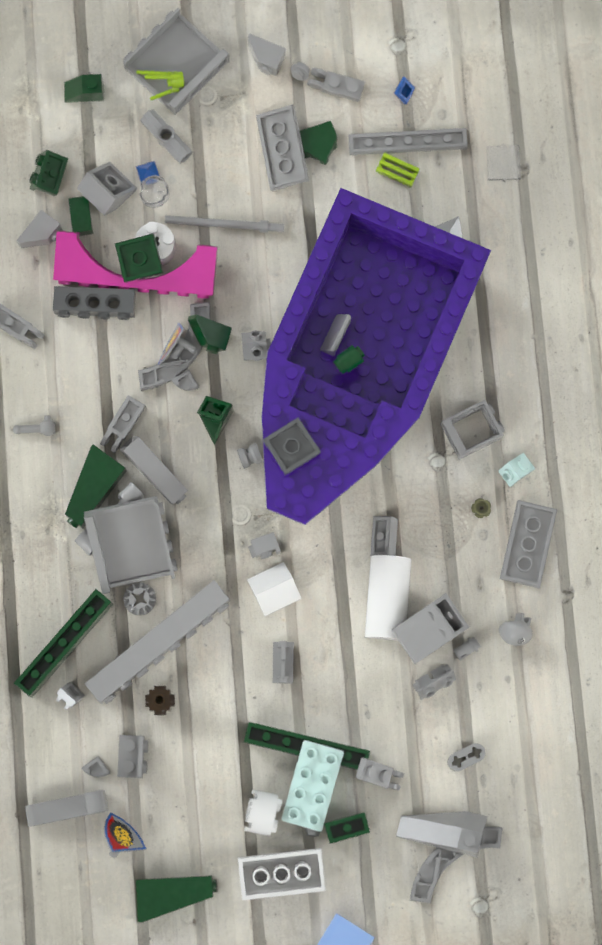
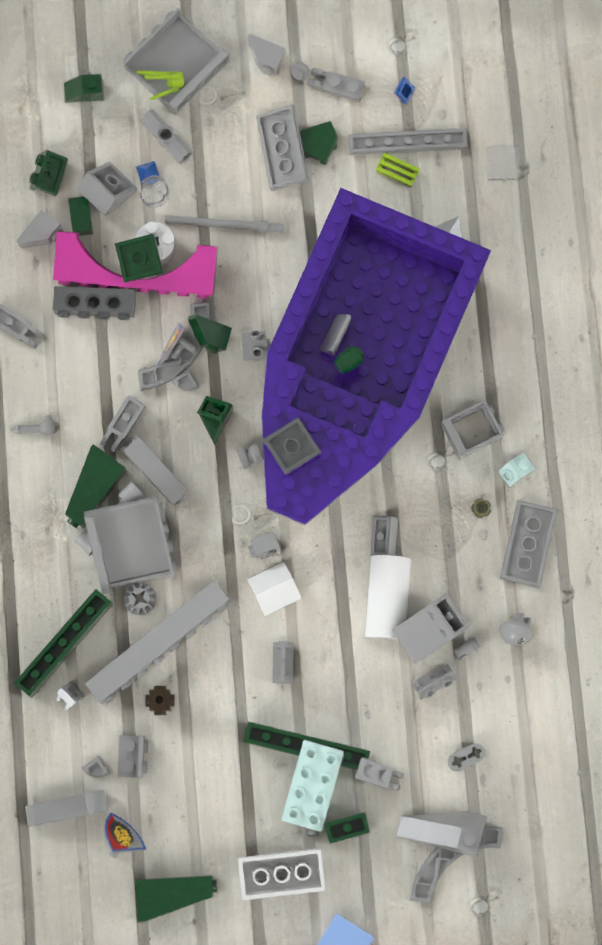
(262, 813): white brick -> none

